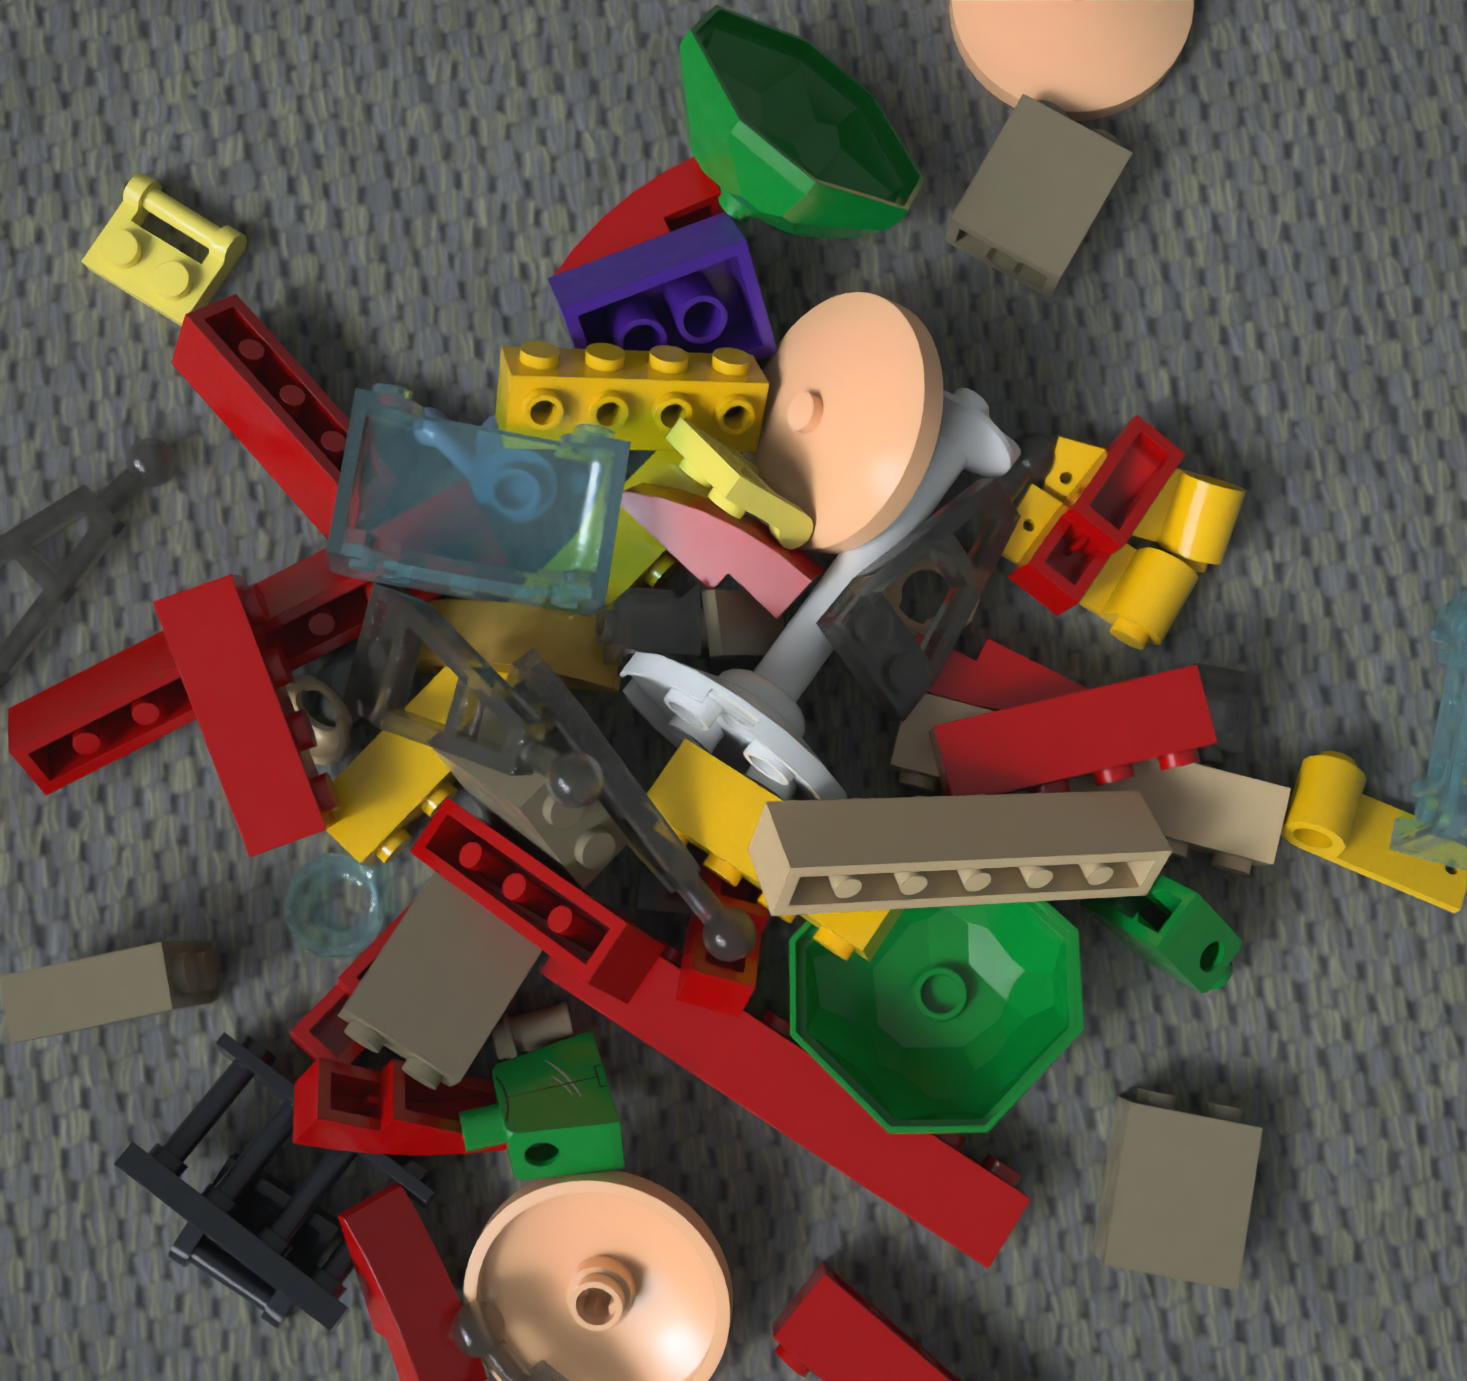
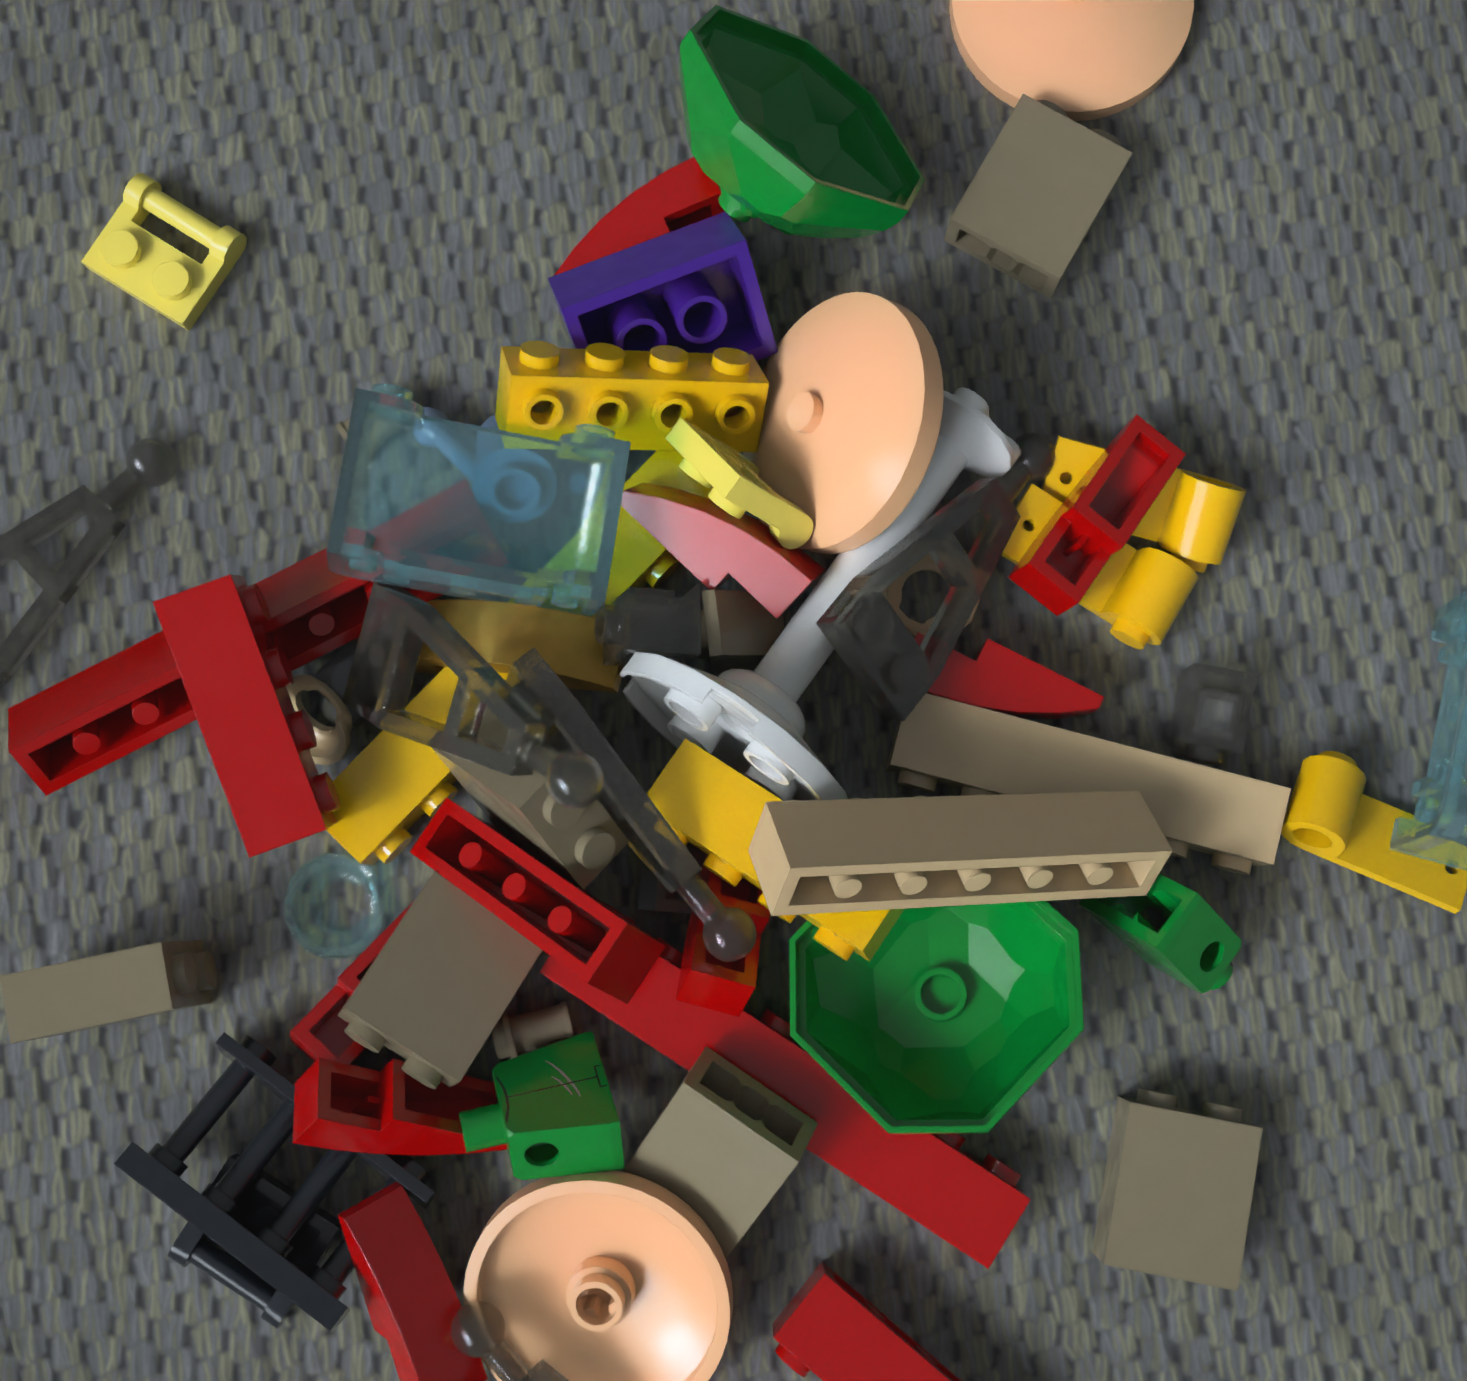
(266, 402): red brick -> none
(723, 1146): none -> dark tan brick
(1076, 736): red brick -> none

